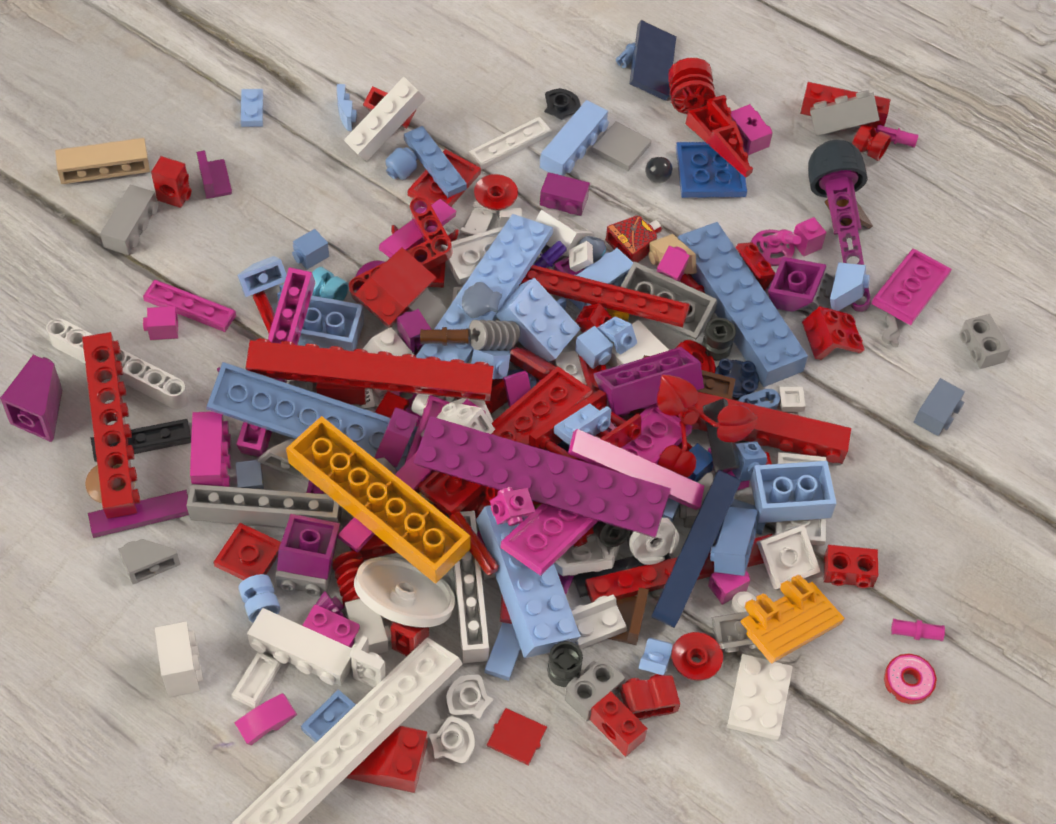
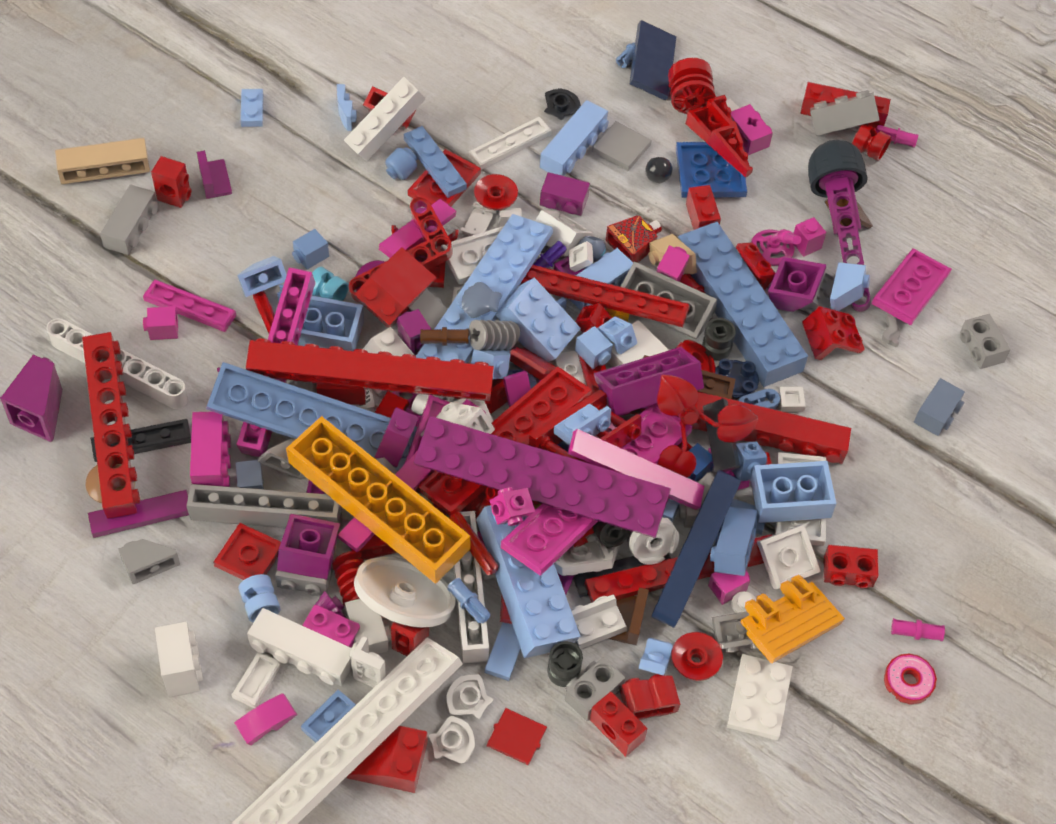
(468, 600): none -> medium blue axle
(702, 206): none -> red brick

